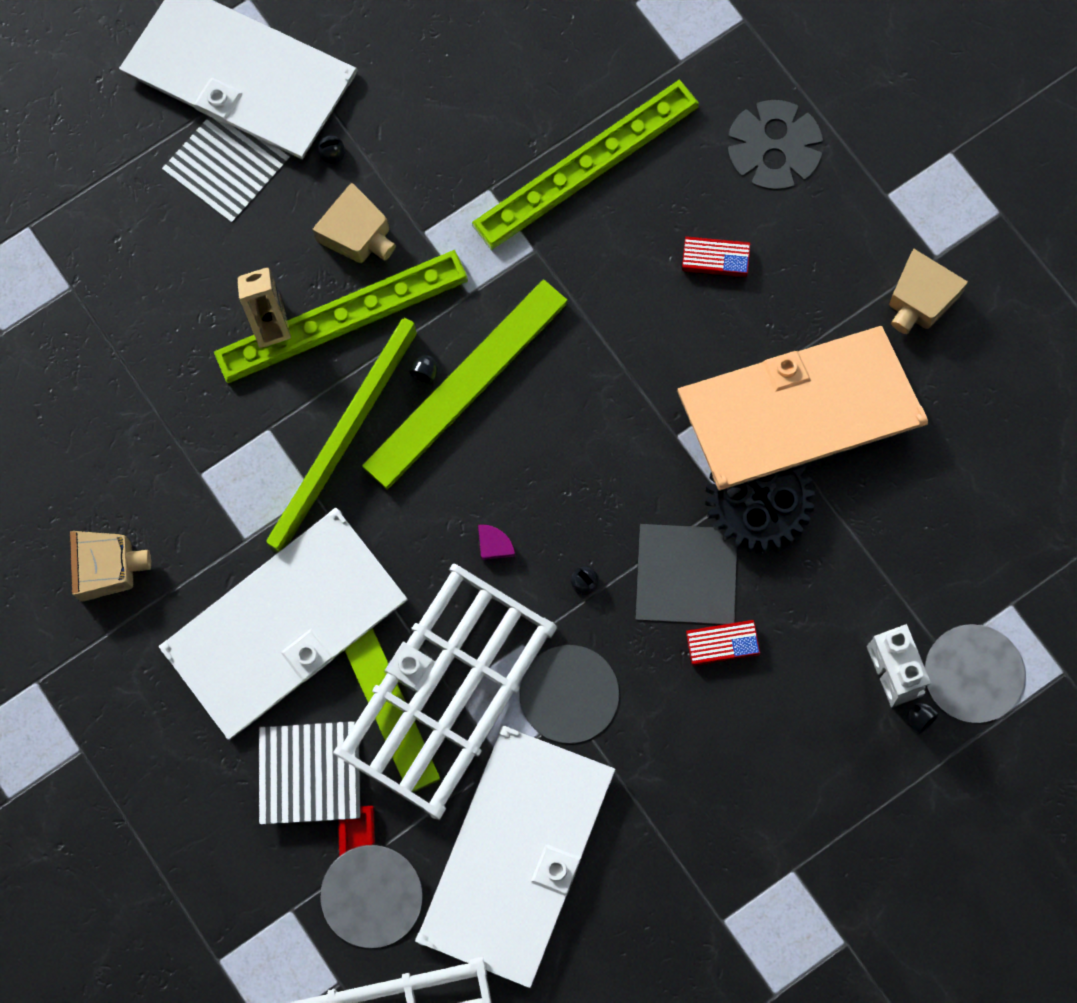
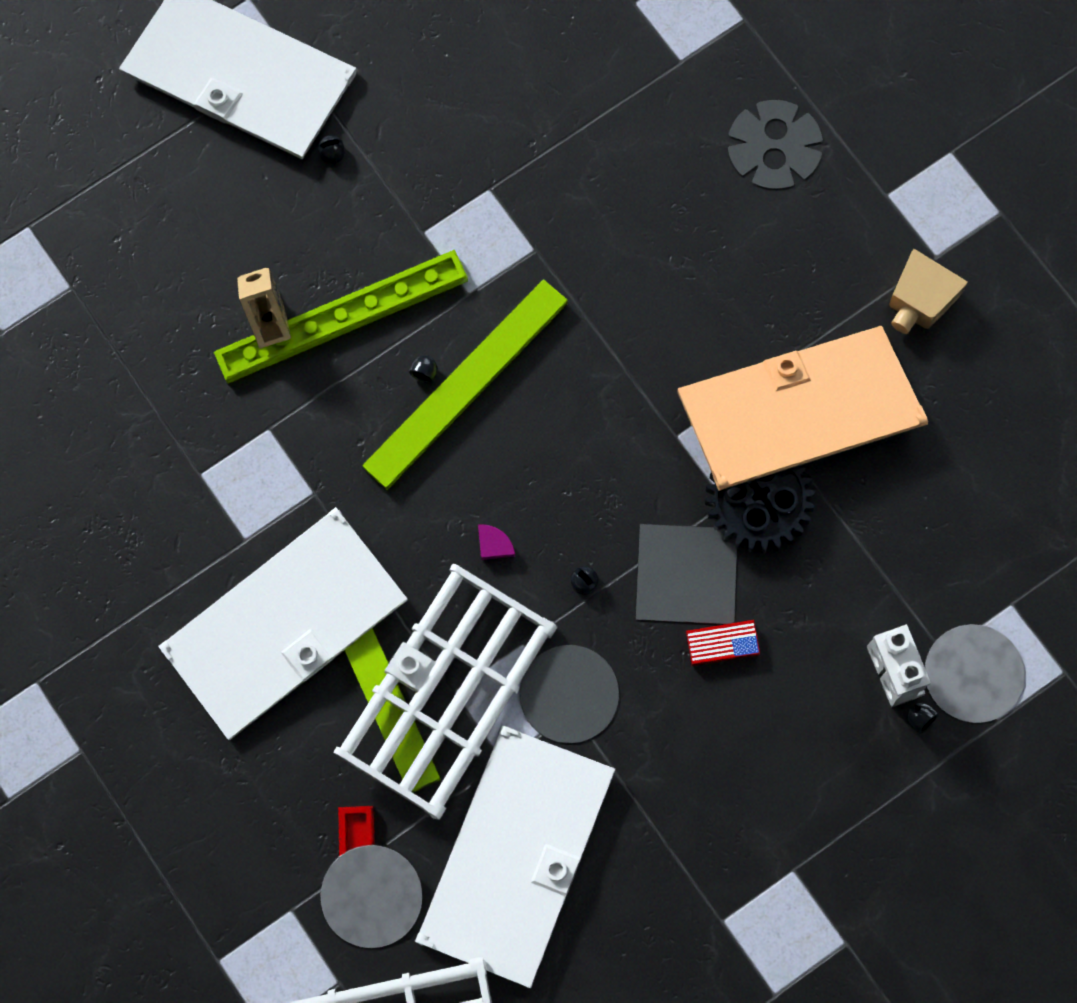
(103, 564): tan torso -> none
(225, 166): sticker -> none
(304, 777): sticker -> none
(342, 436): lime tile -> none
(354, 227): tan torso -> none
(585, 164): lime tile -> none
(716, 256): tile -> none

